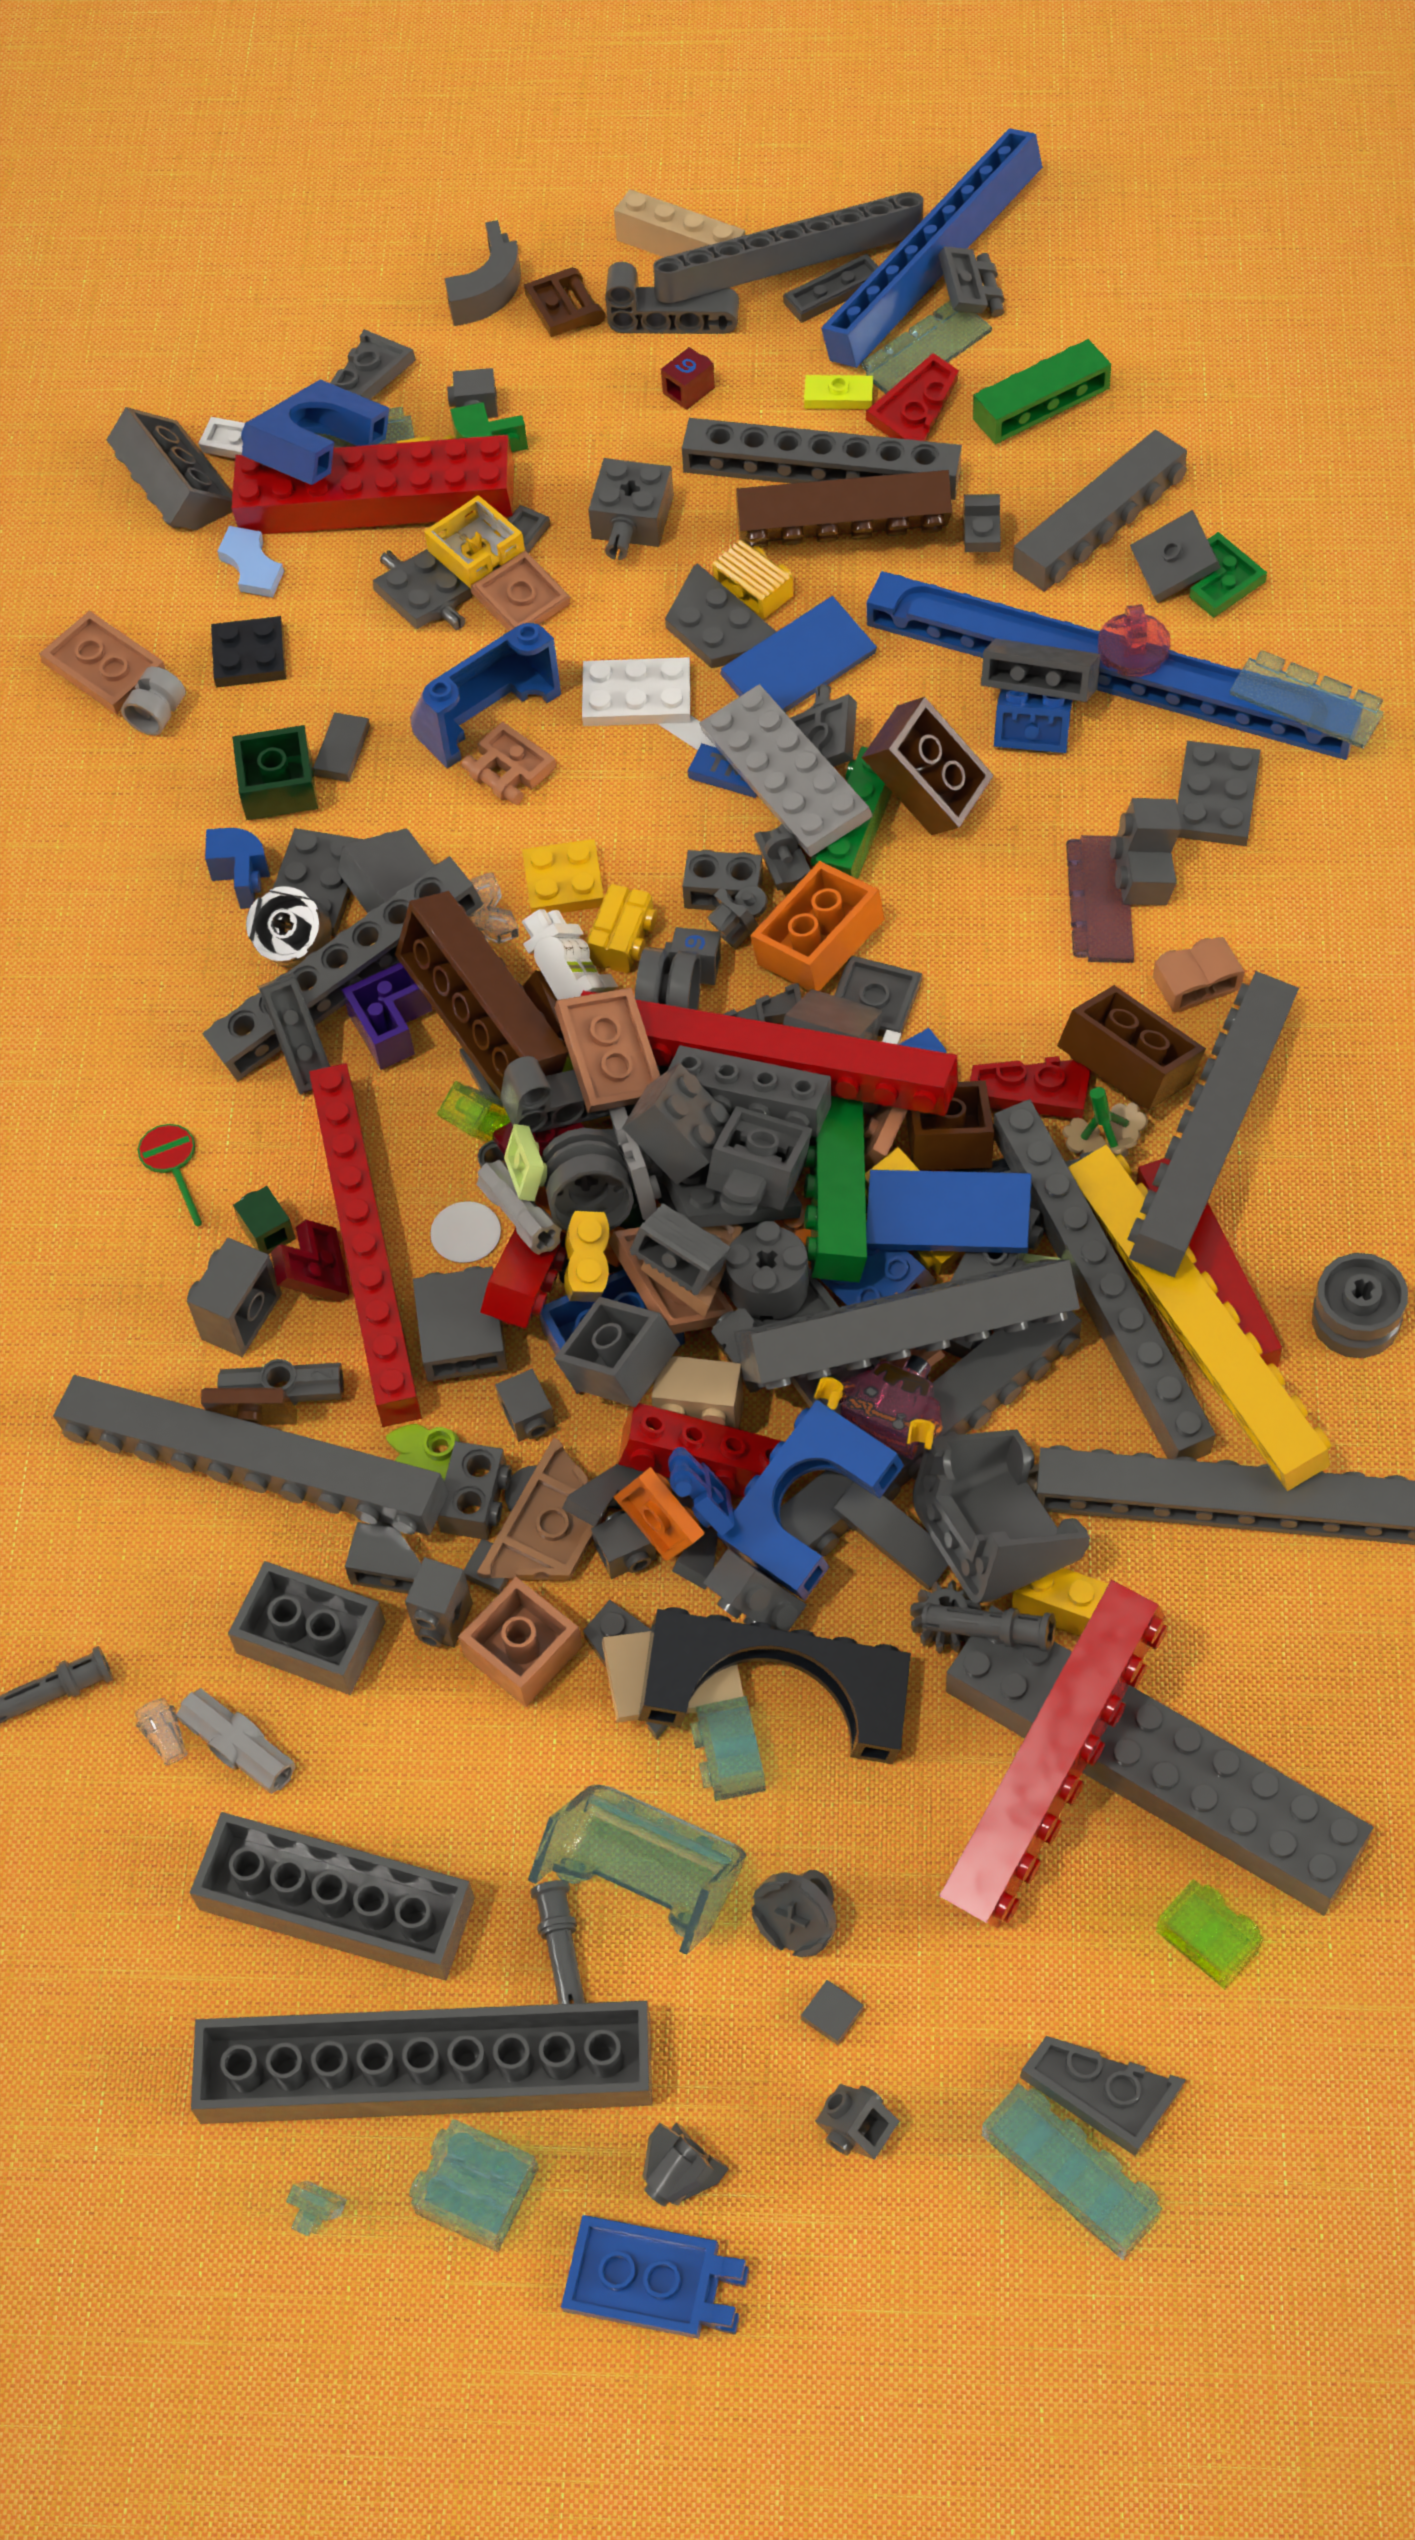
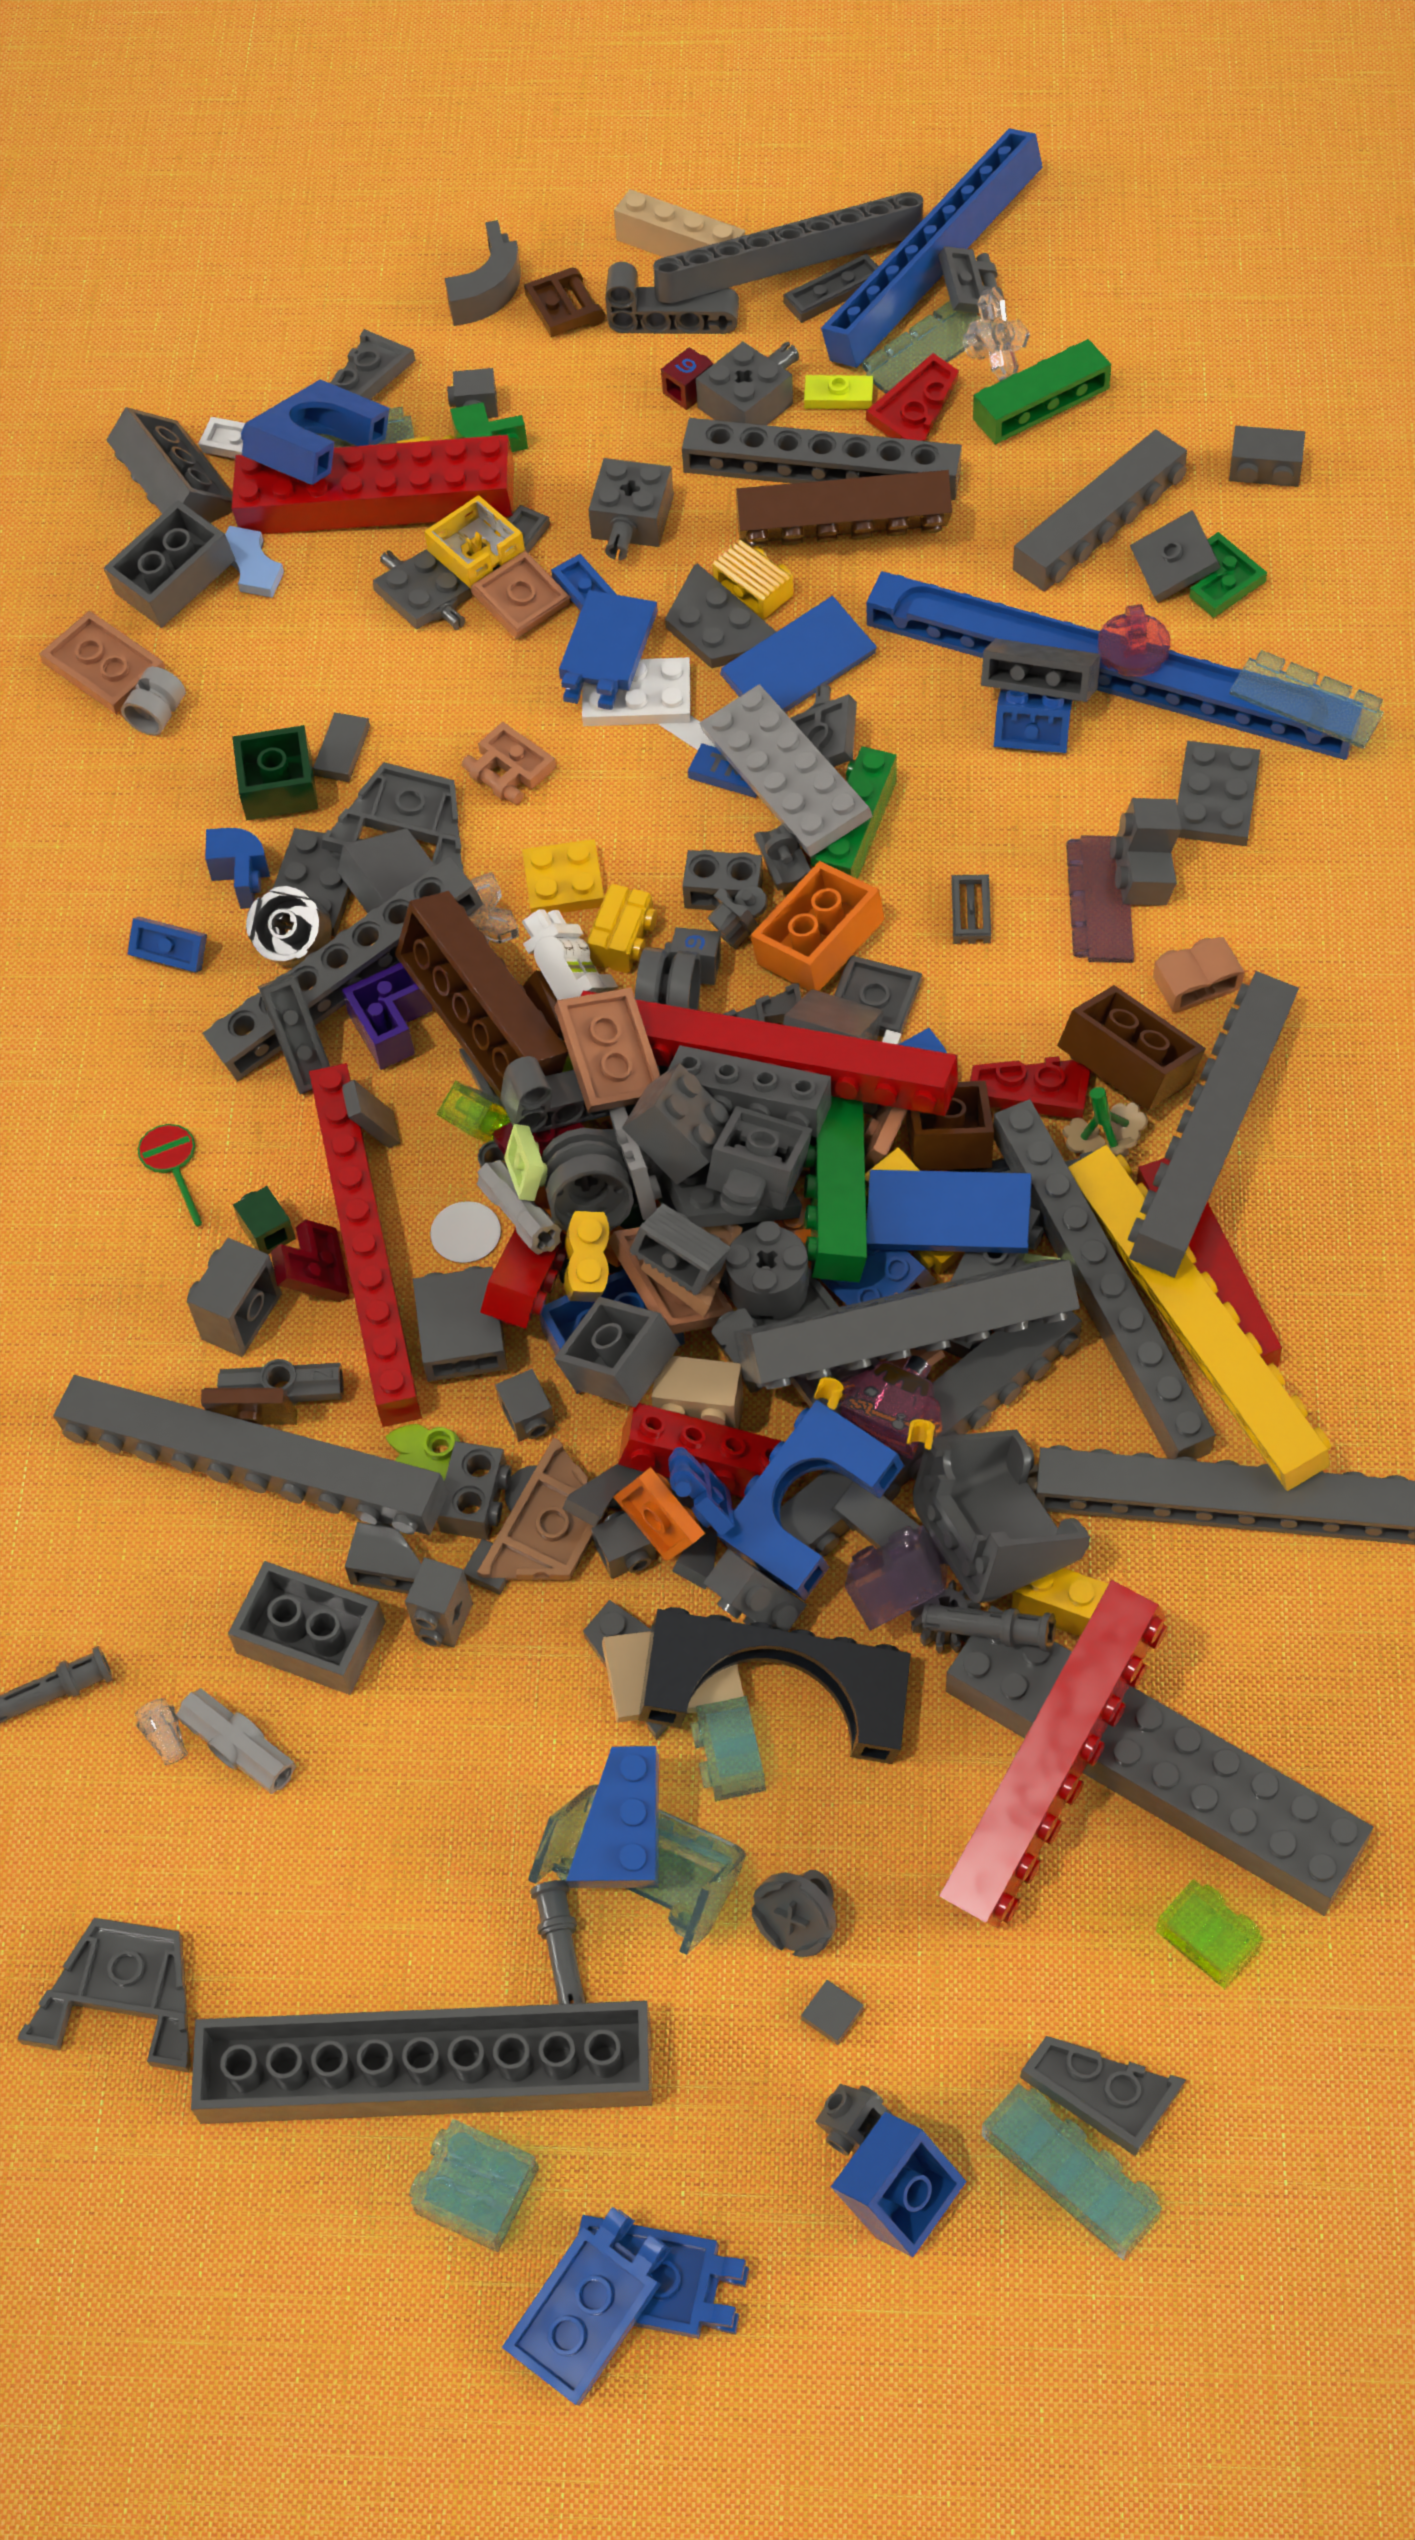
(122, 1972): none -> dark grey wing
(167, 944): none -> blue plate
(169, 563): none -> dark grey brick
(248, 651): black plate -> none
(315, 2206): clear light blue tile -> none
(333, 1895): dark grey brick -> none
(371, 1114): none -> dark grey tile
(401, 800): none -> dark grey wing
(514, 663): blue windscreen -> none
(520, 1641): nougat brick -> none
(578, 577): none -> blue plate
(587, 2307): none -> blue tile
(606, 645): none -> blue tile
(622, 1826): none -> blue wedge
(678, 2166): dark grey brick -> none
(747, 385): none -> dark grey brick
(895, 1576): none -> brick
(898, 2184): none -> blue brick
(927, 766): reddish brown brick -> none
(971, 933): none -> dark grey tile
(981, 522): dark grey brick -> none
(995, 335): none -> clear plant
(1267, 456): none -> dark grey brick
(1359, 1305): dark grey wheel -> none

